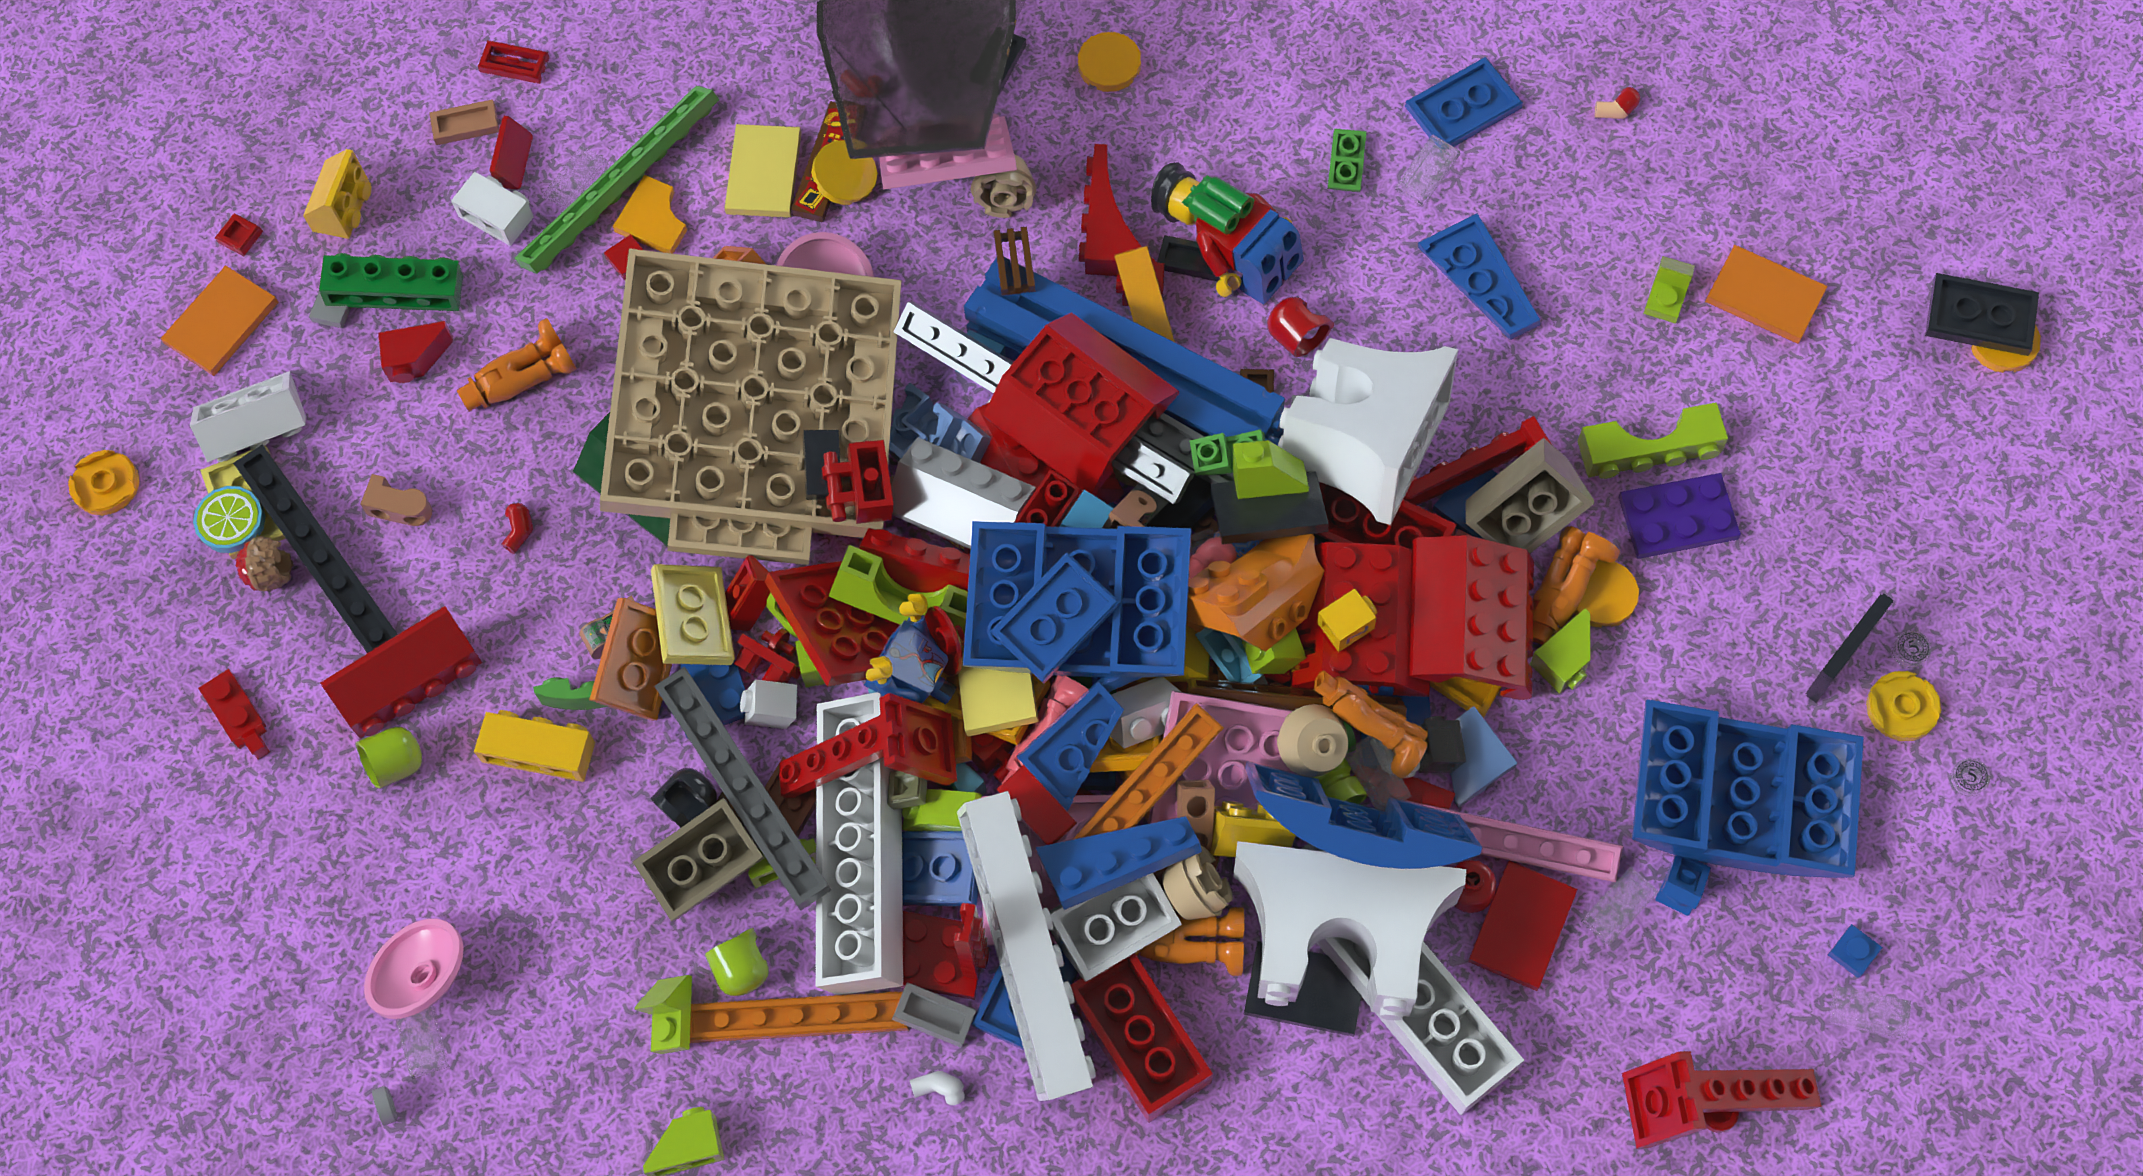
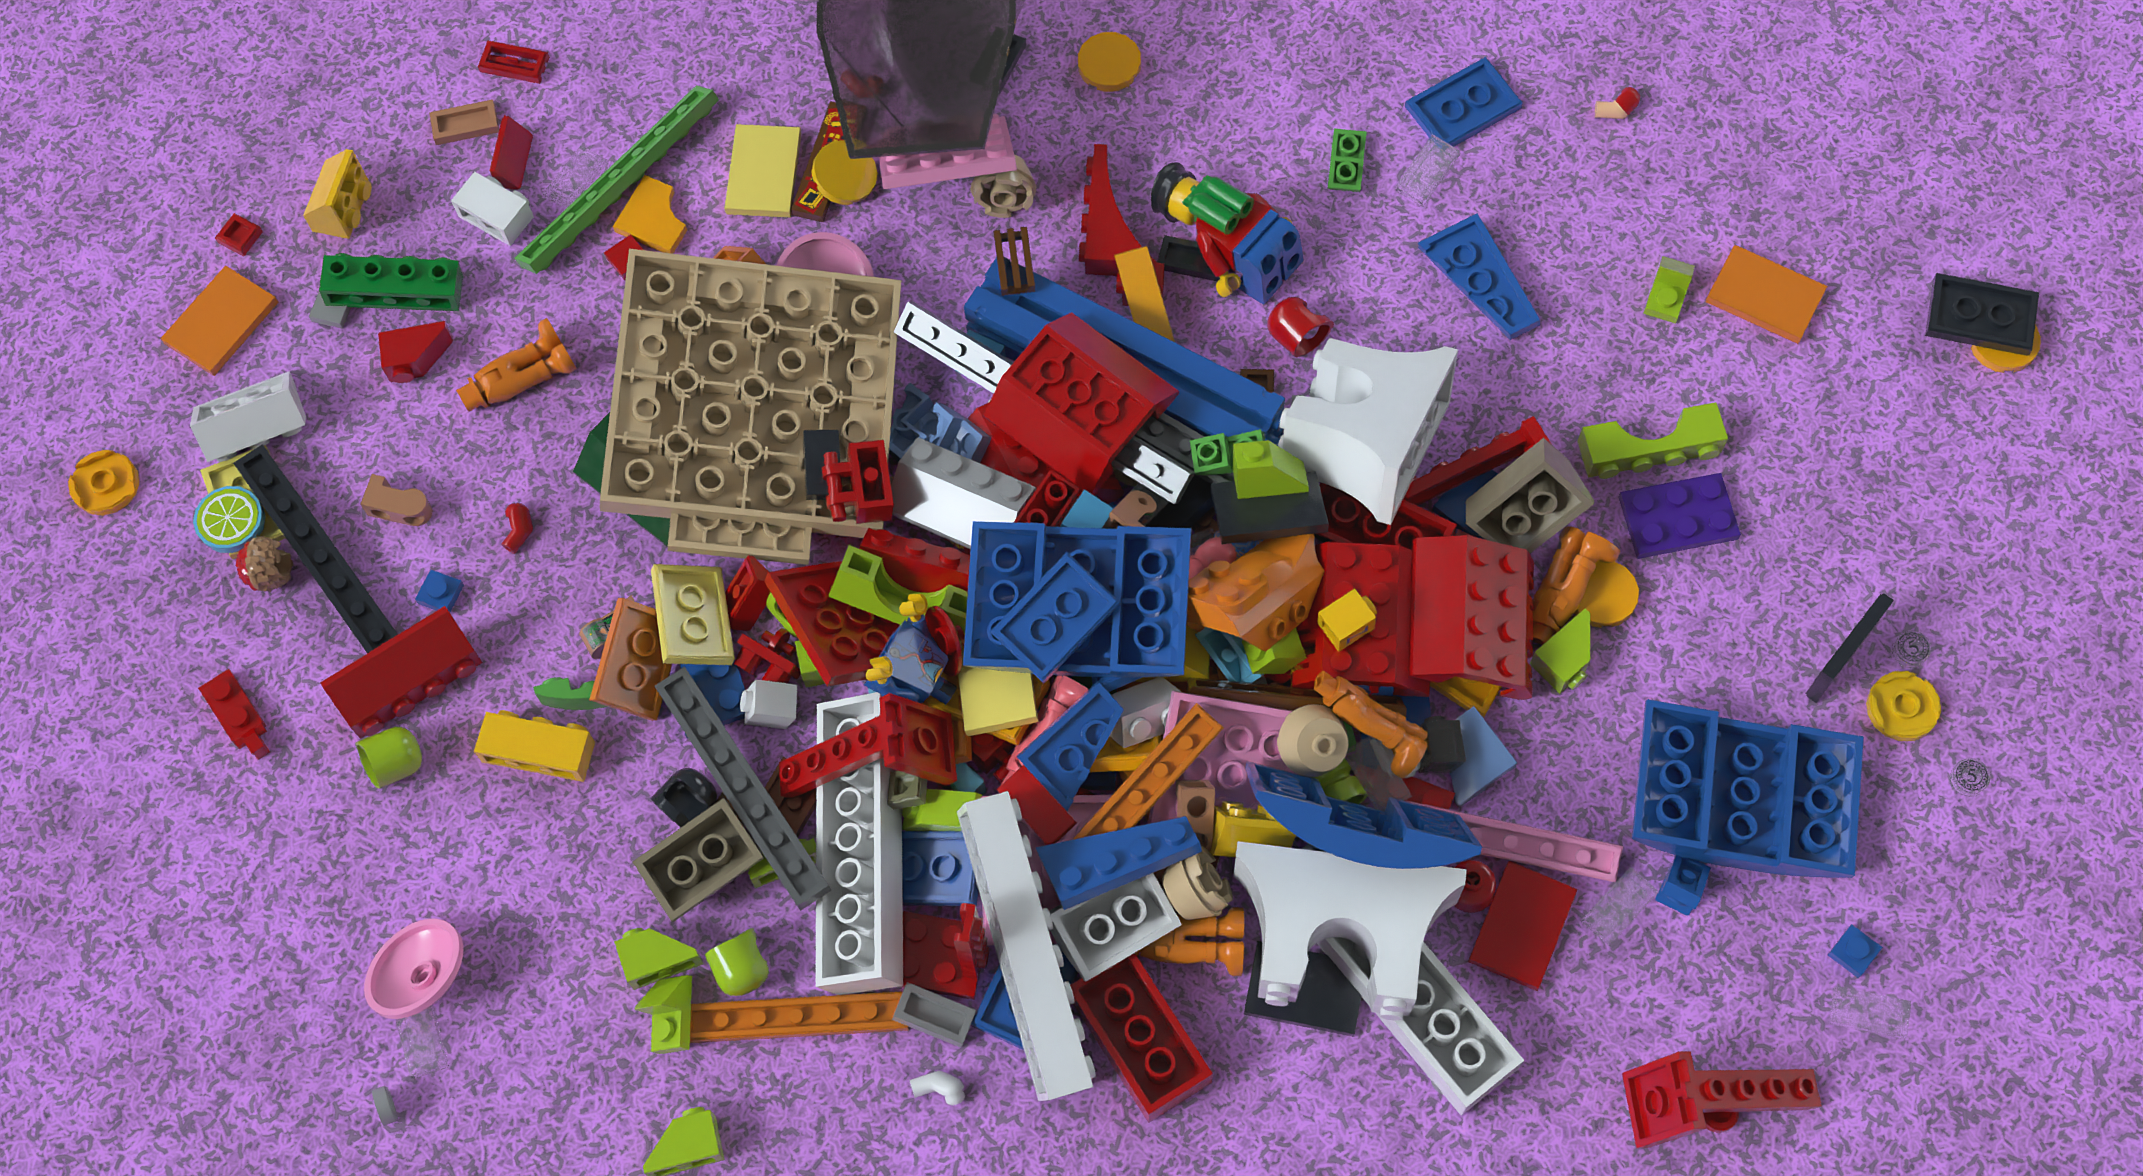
(439, 591): none -> blue plate
(653, 956): none -> lime slope

